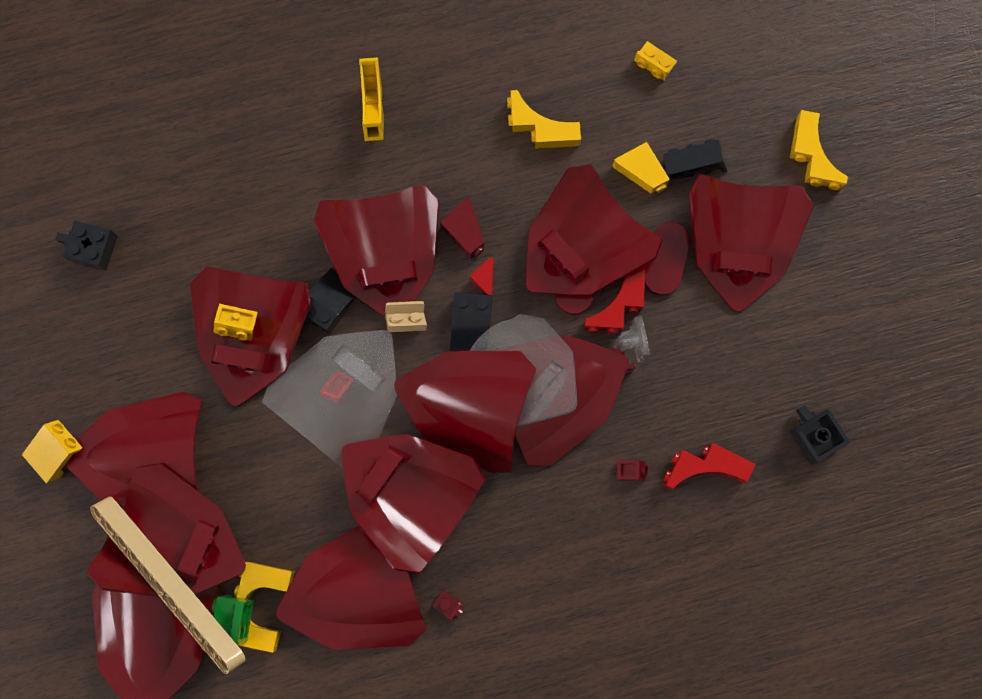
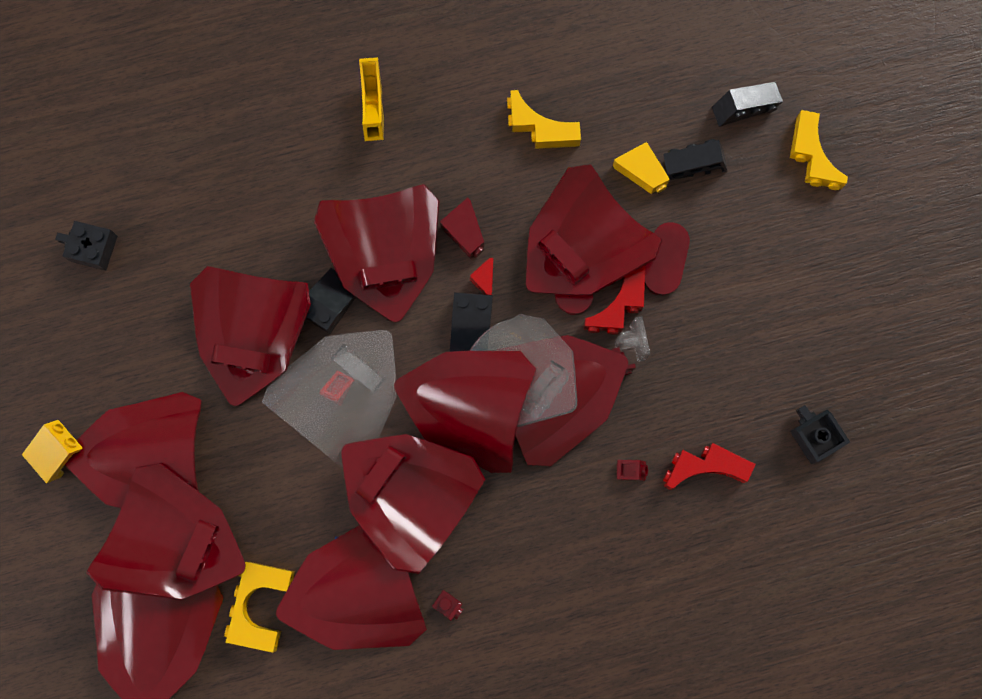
(168, 585): tan beam -> none
(234, 616): green bracket -> none
(235, 322): yellow bracket -> none
(405, 316): tan bracket -> none
(655, 61): yellow bracket -> none
(746, 103): none -> wedge
(746, 235): dark red windscreen -> none

